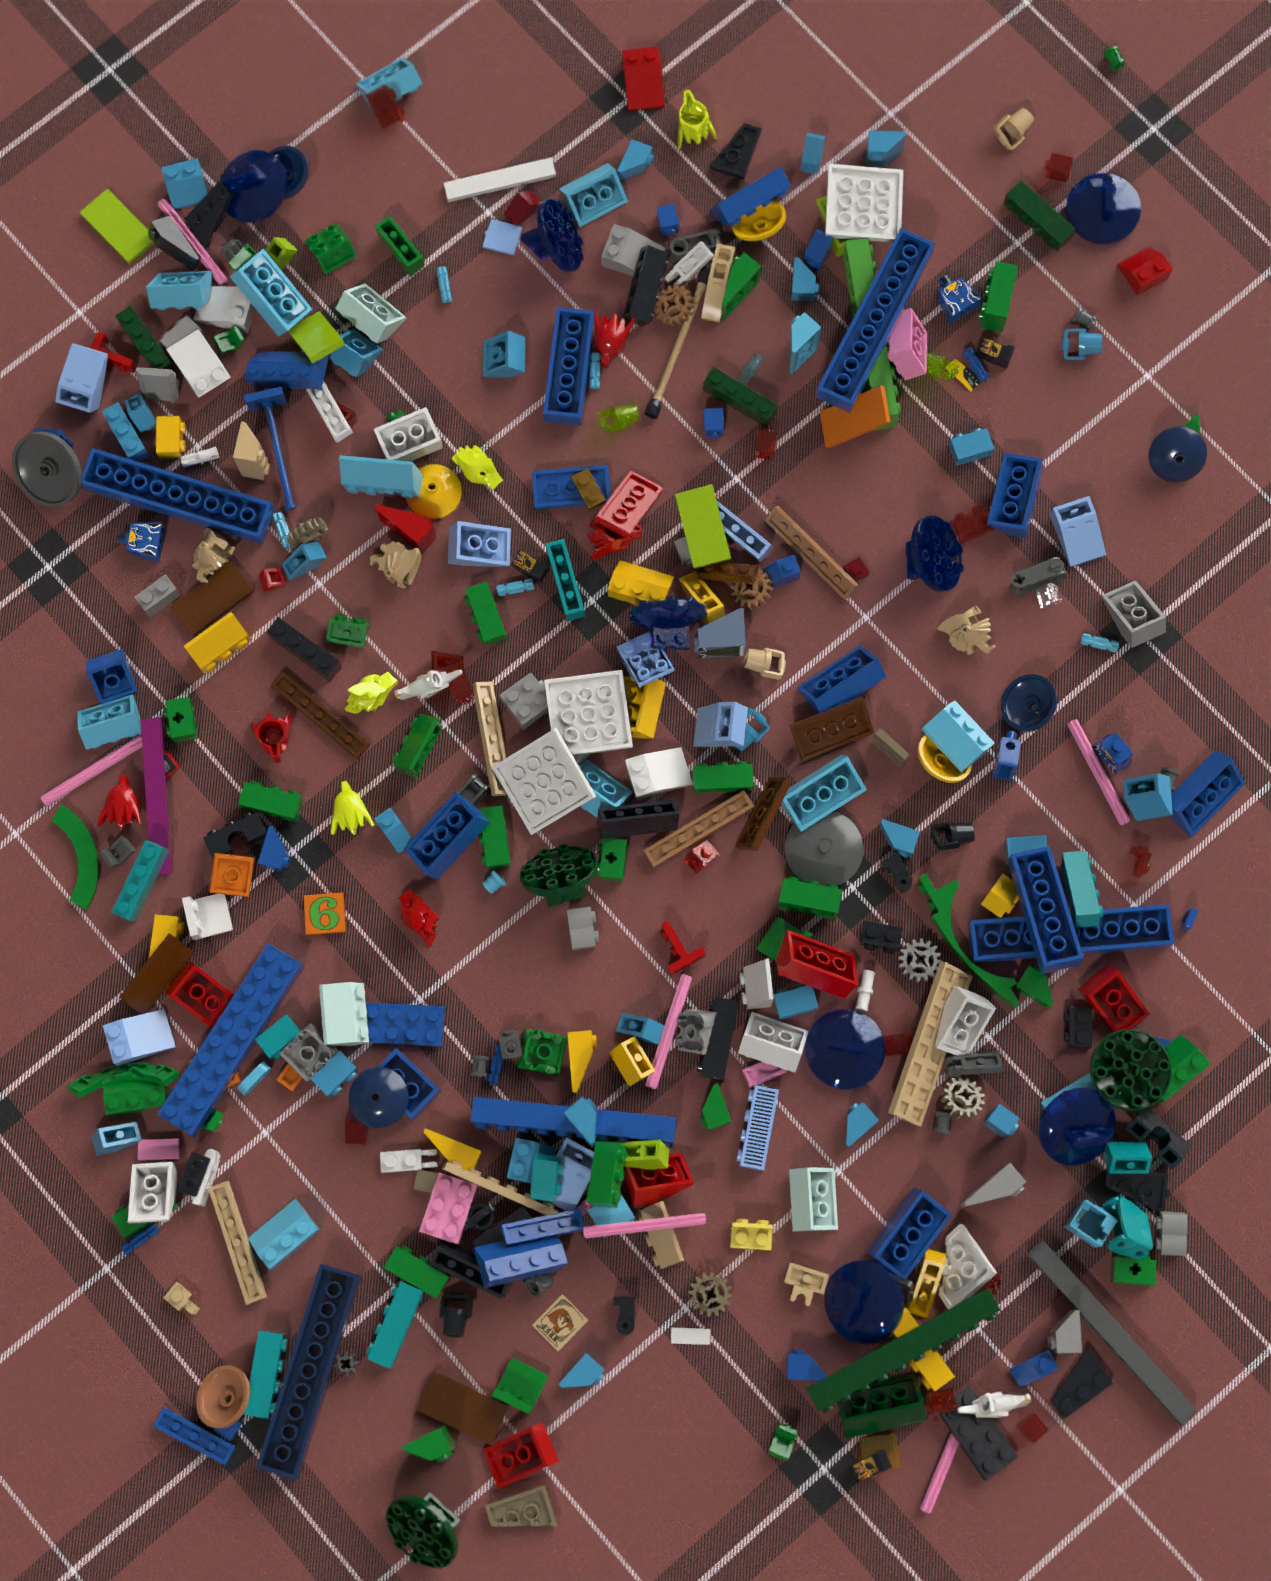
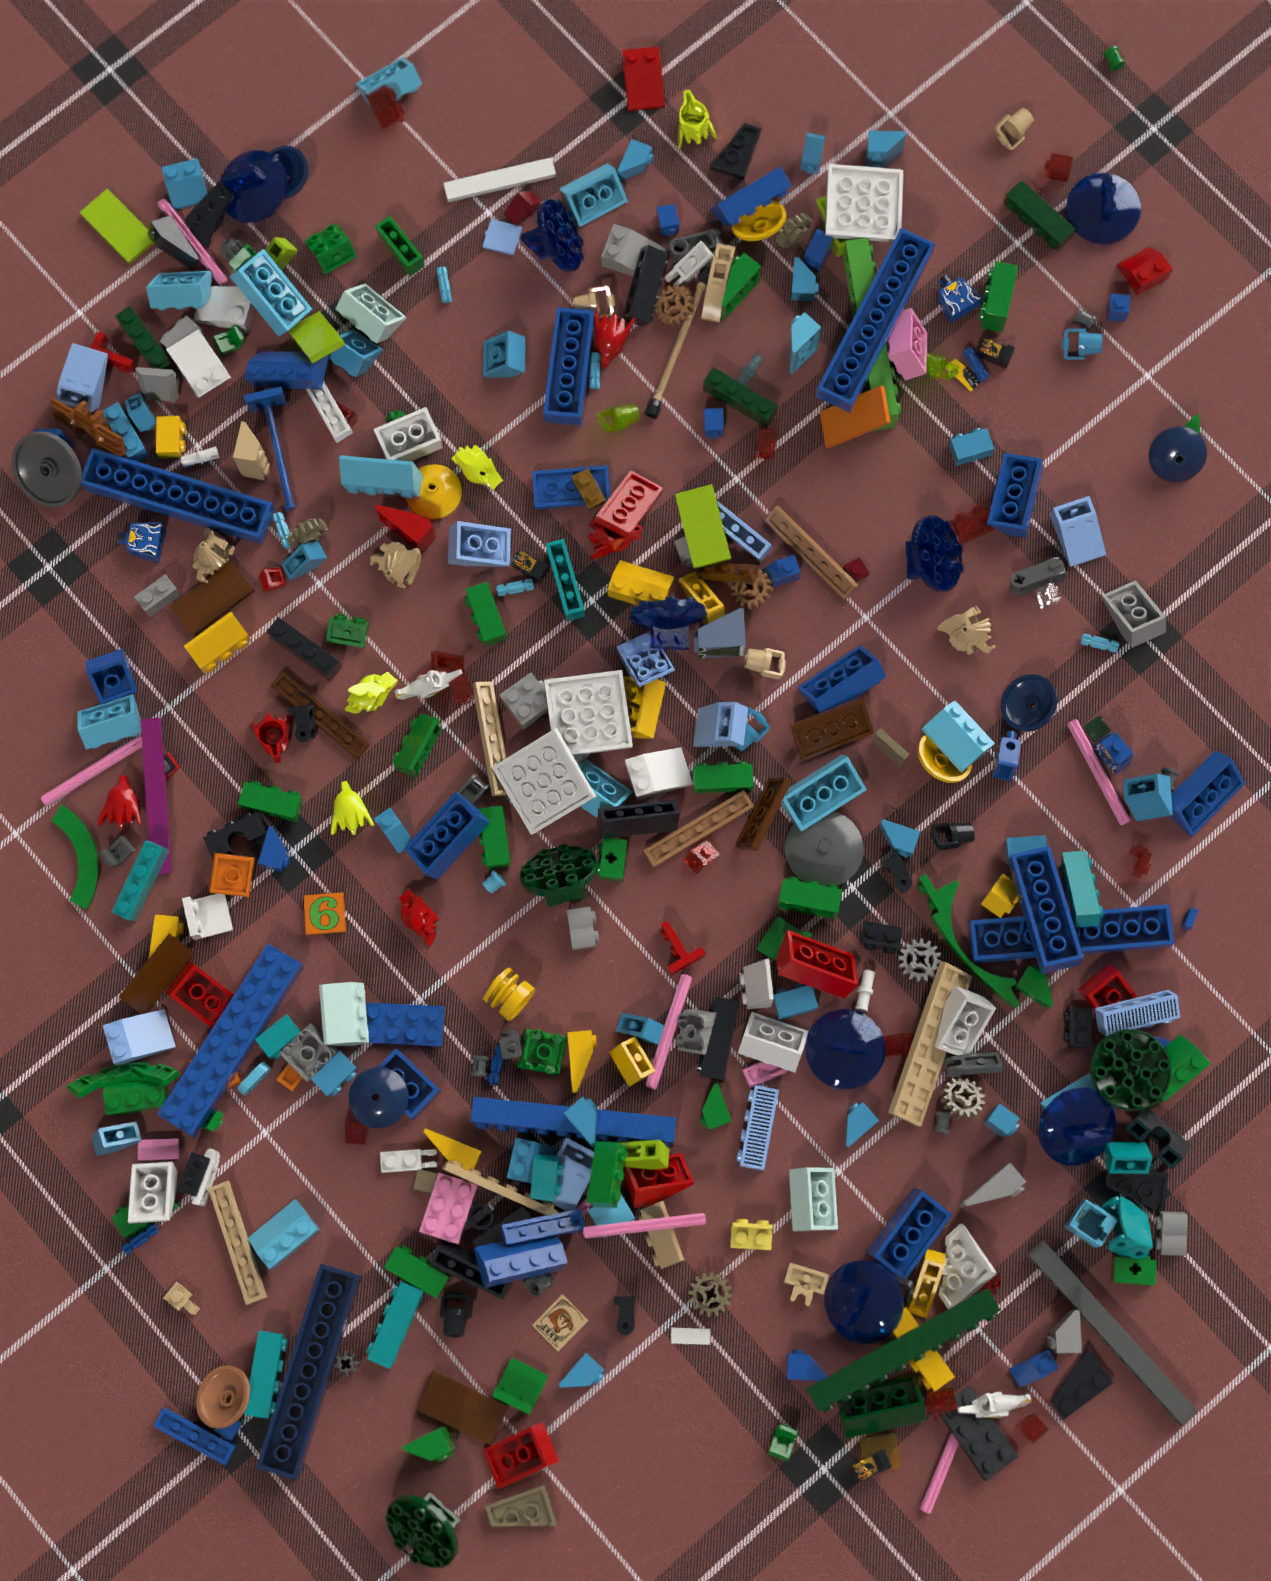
(81, 420): none -> dark orange piece
(187, 728): green brick -> none
(305, 722): none -> black leg
(505, 991): none -> yellow wheel
(590, 301): none -> tan piece
(794, 230): none -> dark tan gear
(1097, 728): none -> clear green tile
(1118, 307): none -> blue brick
(1138, 1012): none -> light blue brick

